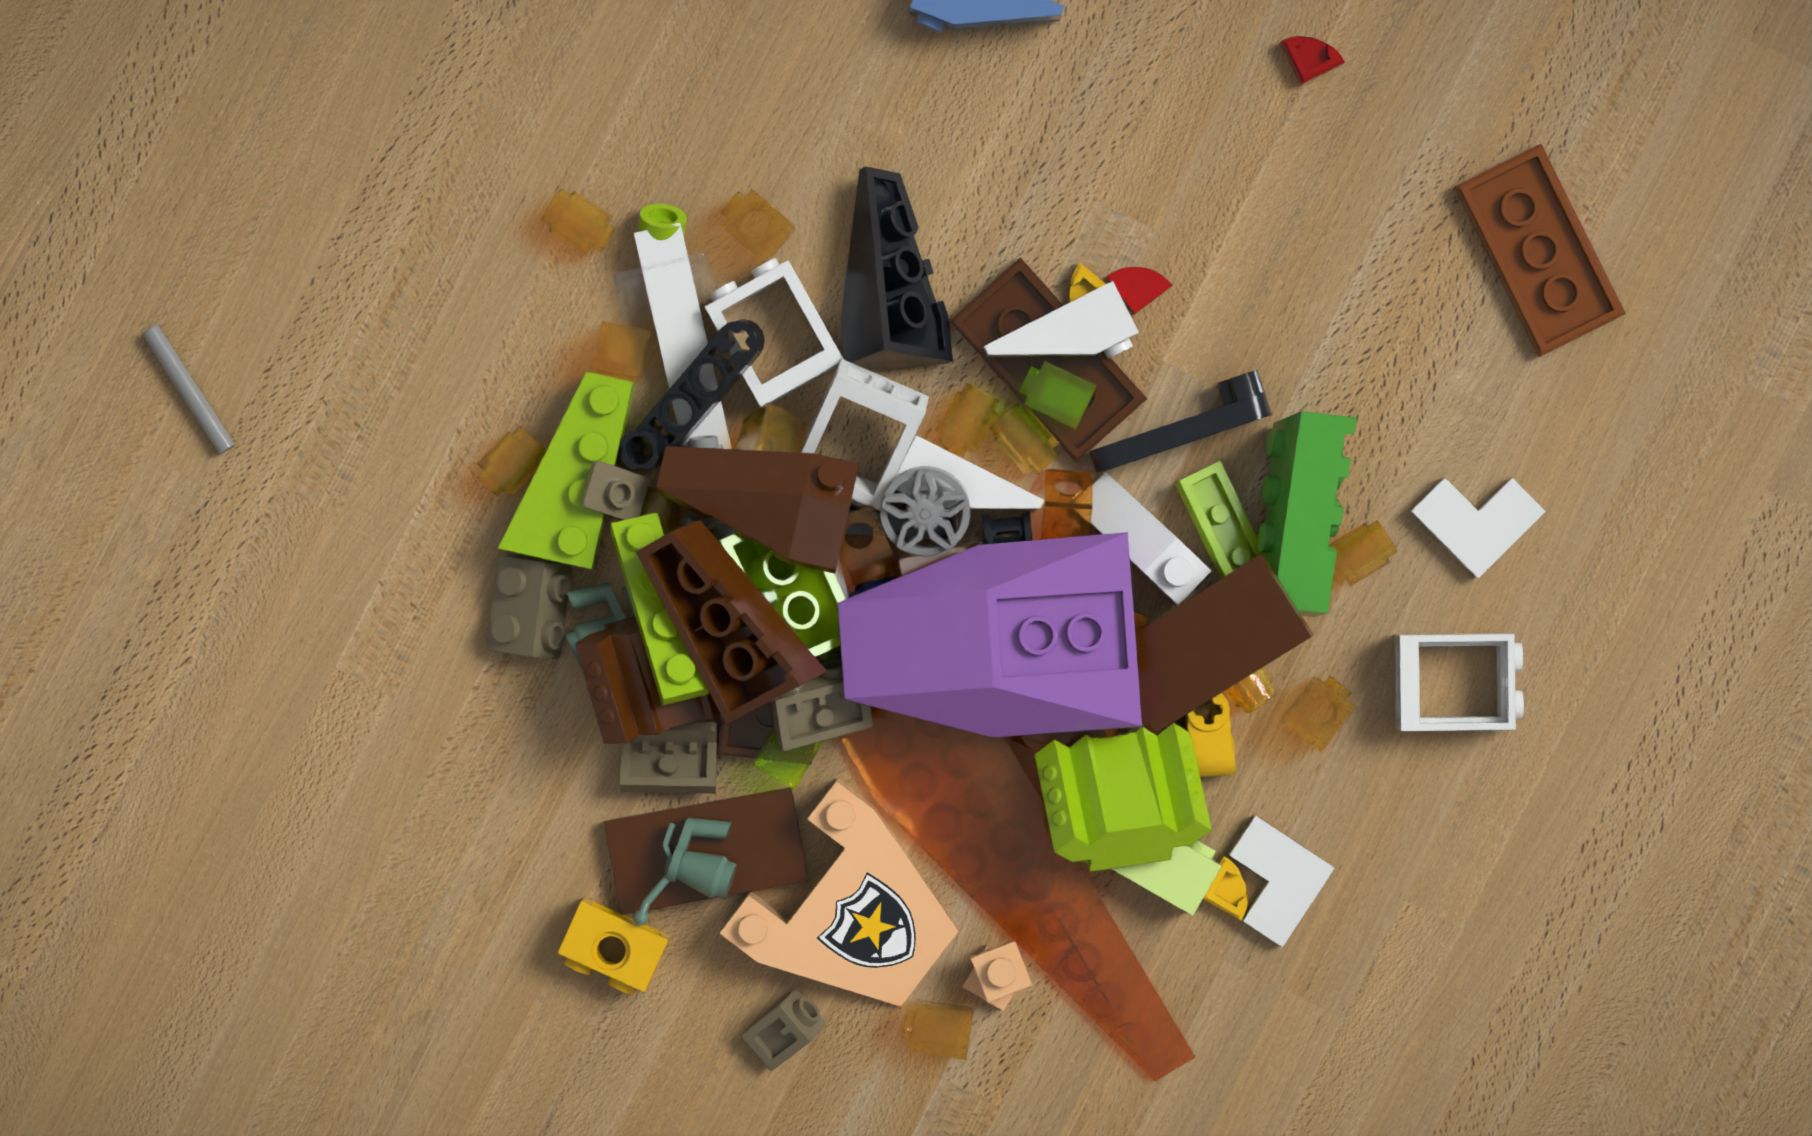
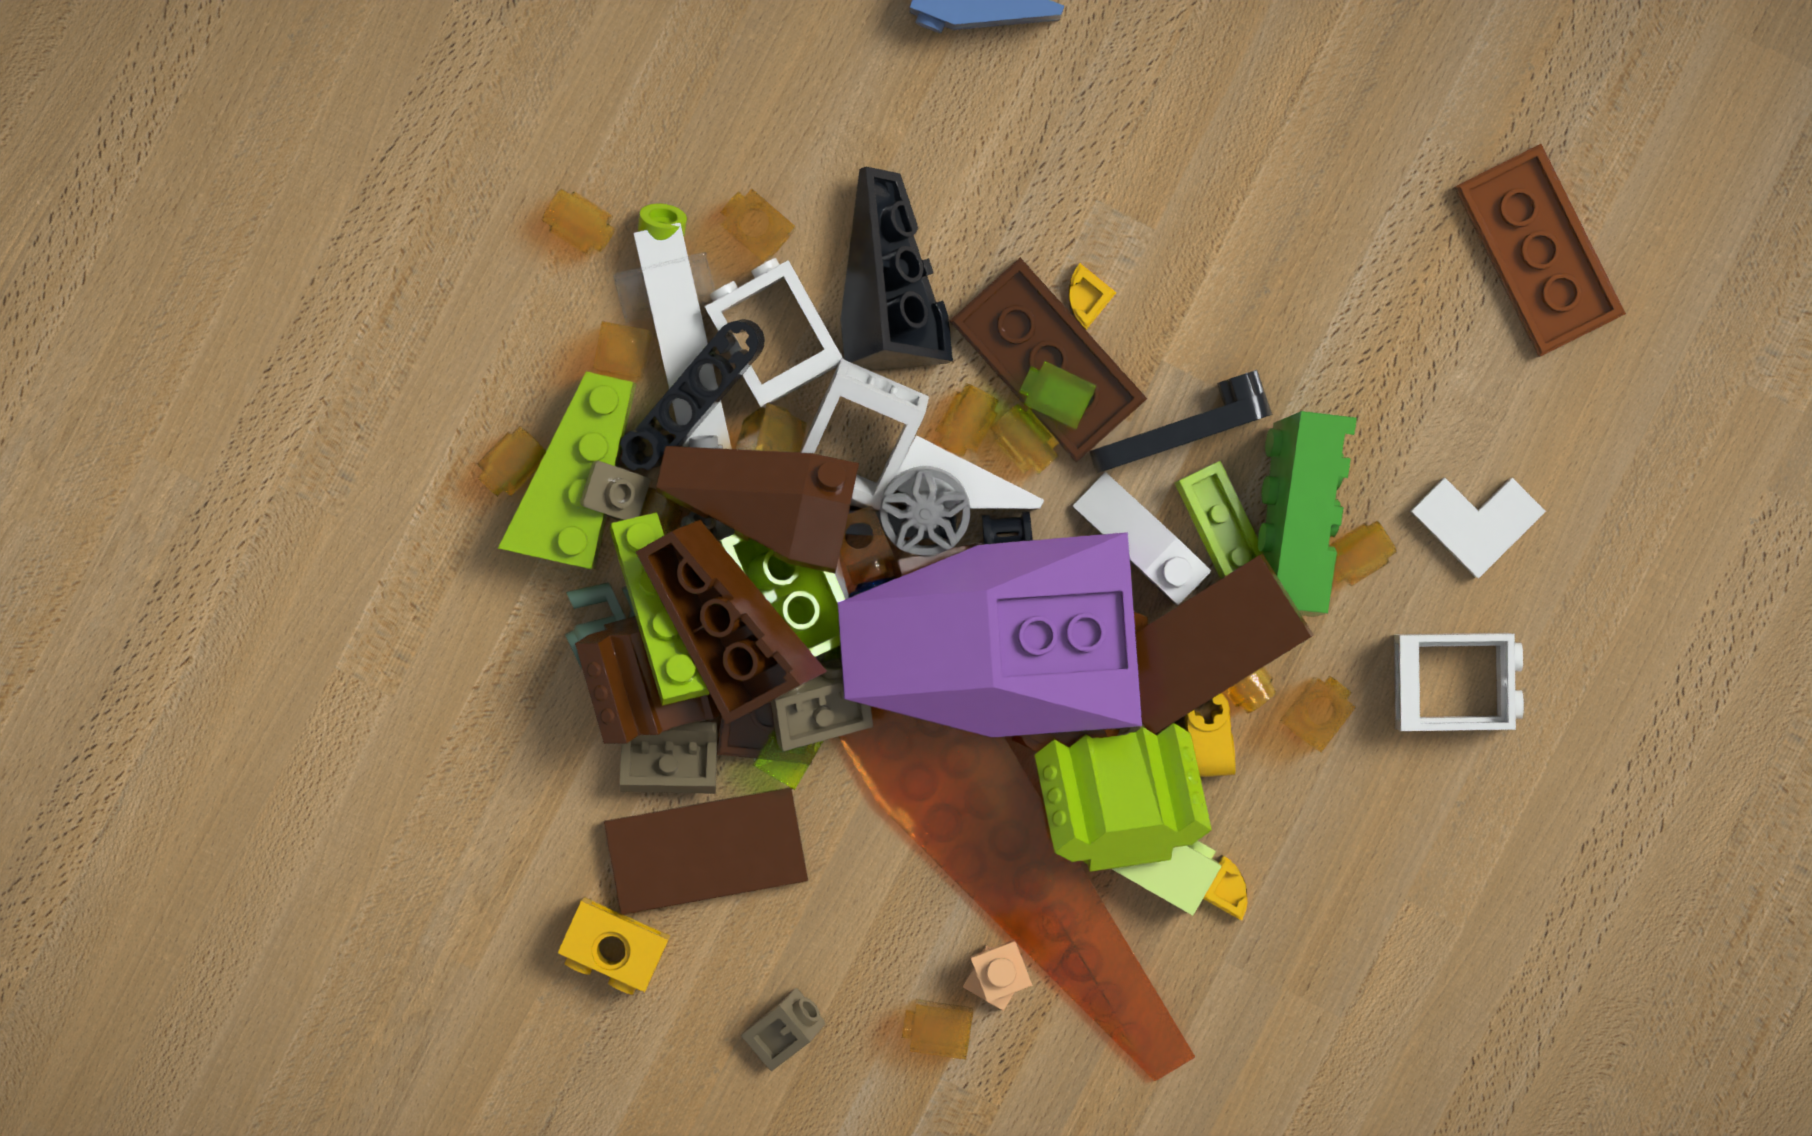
(188, 389): light grey bar -> none
(529, 607): dark tan bracket -> none
(701, 871): sand green piece -> none
(865, 921): light nougat wedge -> none
(1066, 513): clear orange bracket -> none
(1077, 329): white slope -> none
(1138, 286): red tile -> none
(1292, 877): white tile -> none
(1310, 57): red tile -> none

